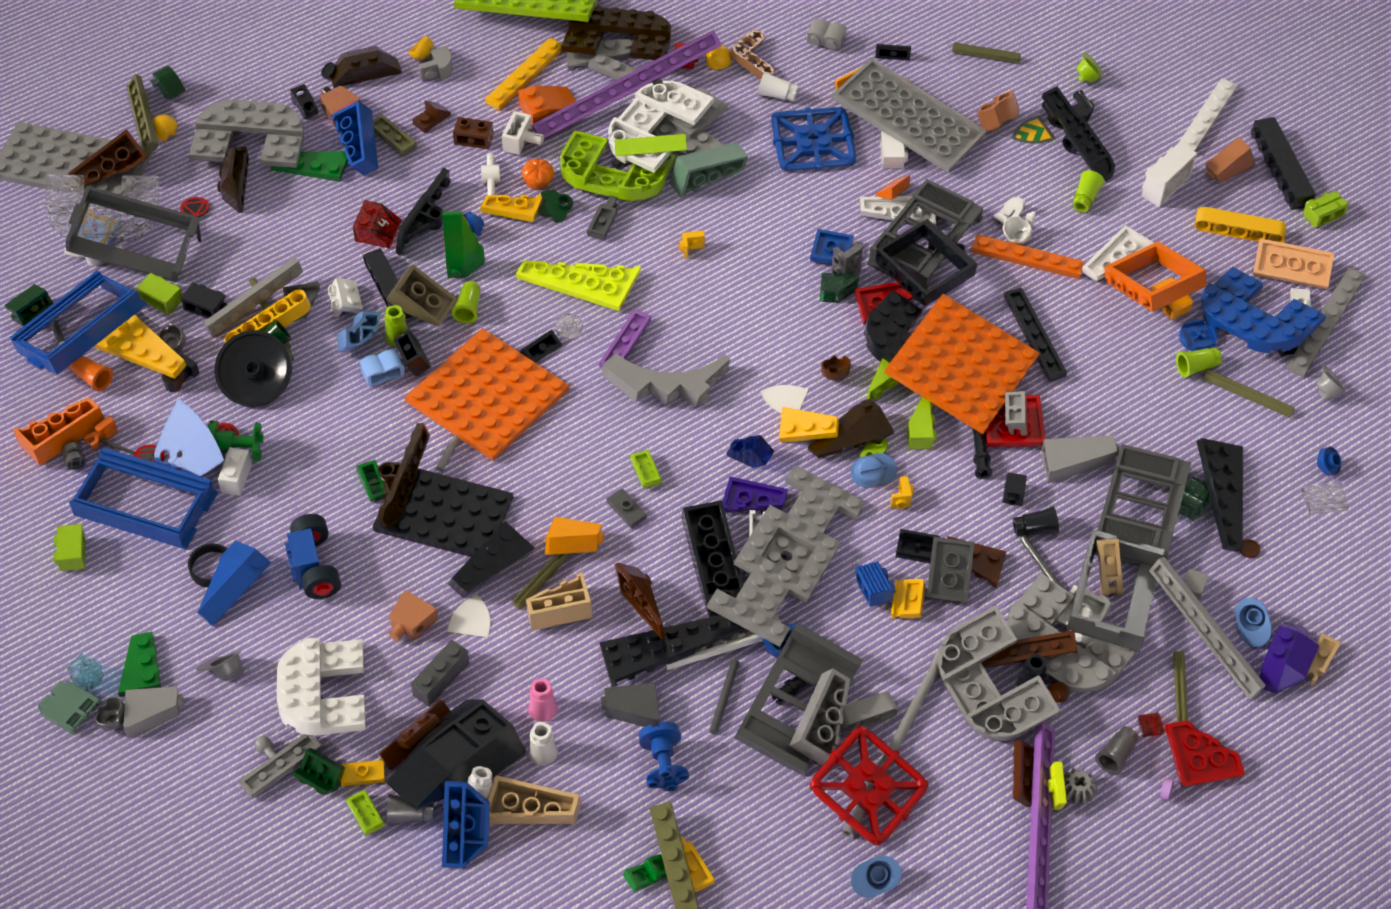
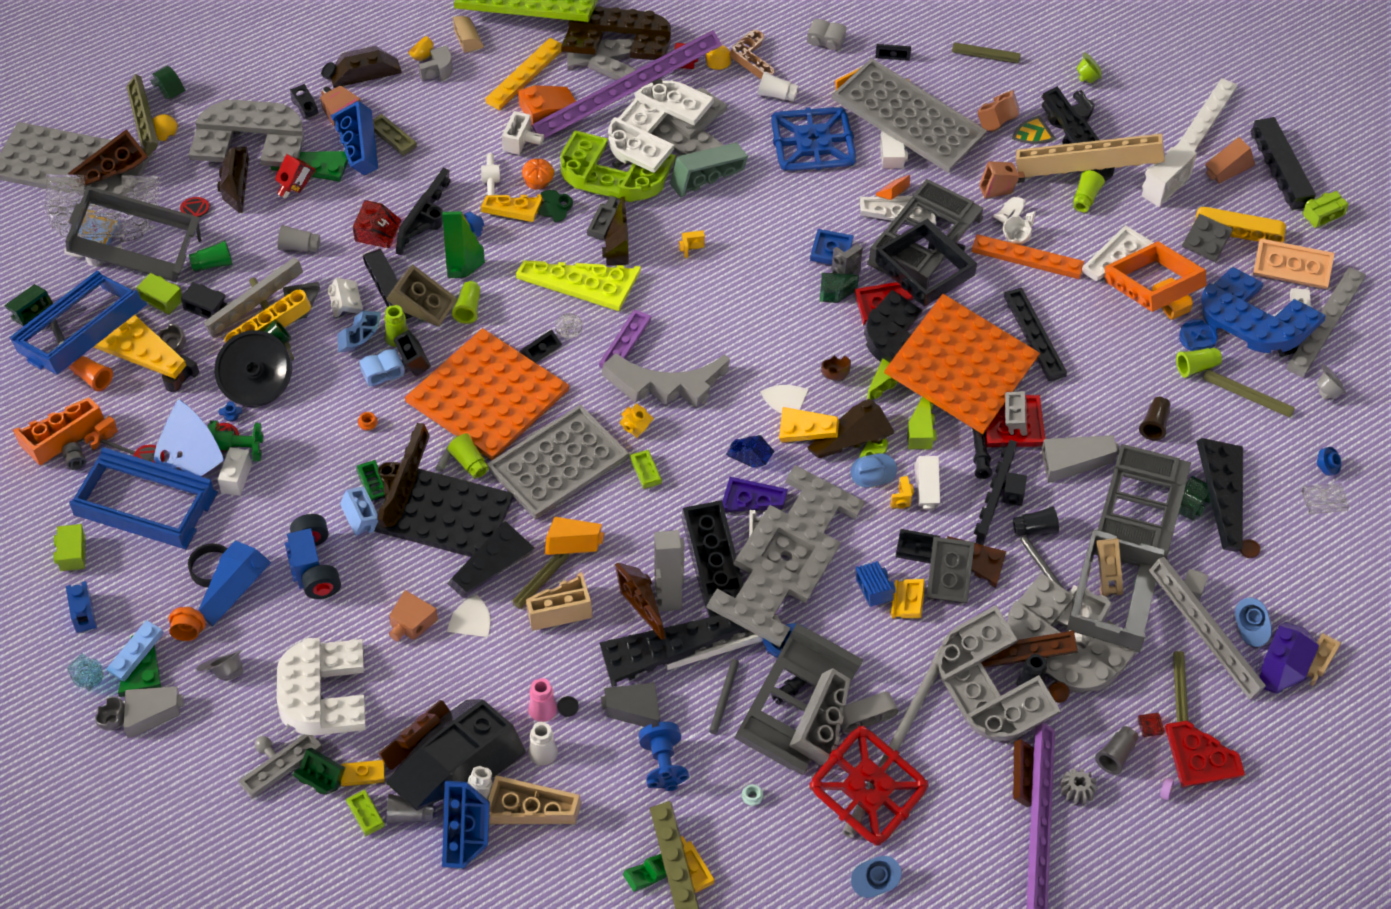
(68, 706): sand green plate -> none
(80, 606): none -> blue brick
(135, 650): none -> light blue plate
(186, 623): none -> orange piece
(211, 257): none -> green plant
(230, 411): none -> blue plate
(293, 175): none -> red torso
(297, 240): none -> light grey plant
(359, 511): none -> light blue brick
(367, 417): none -> orange plate
(433, 115): reddish brown slope -> none
(440, 673): dark grey brick -> none
(467, 34): none -> tan brick
(468, 456): none -> lime plant
(473, 133): reddish brown brick -> none
(557, 461): none -> light grey plate
(568, 706): none -> black piece
(616, 241): none -> dark brown wedge
(626, 508): dark grey plate -> none
(635, 420): none -> yellow brick
(650, 144): lime sticker -> none
(669, 569): none -> light grey wedge
(752, 789): none -> light aqua plate
(927, 481): none -> white slope
(993, 497): none -> black plate
(1000, 179): none -> nougat torso
(1056, 785): neon yellow plate -> none
(1091, 155): none -> tan brick
(1155, 421): none -> dark brown plant
(1207, 238): none -> dark grey plate

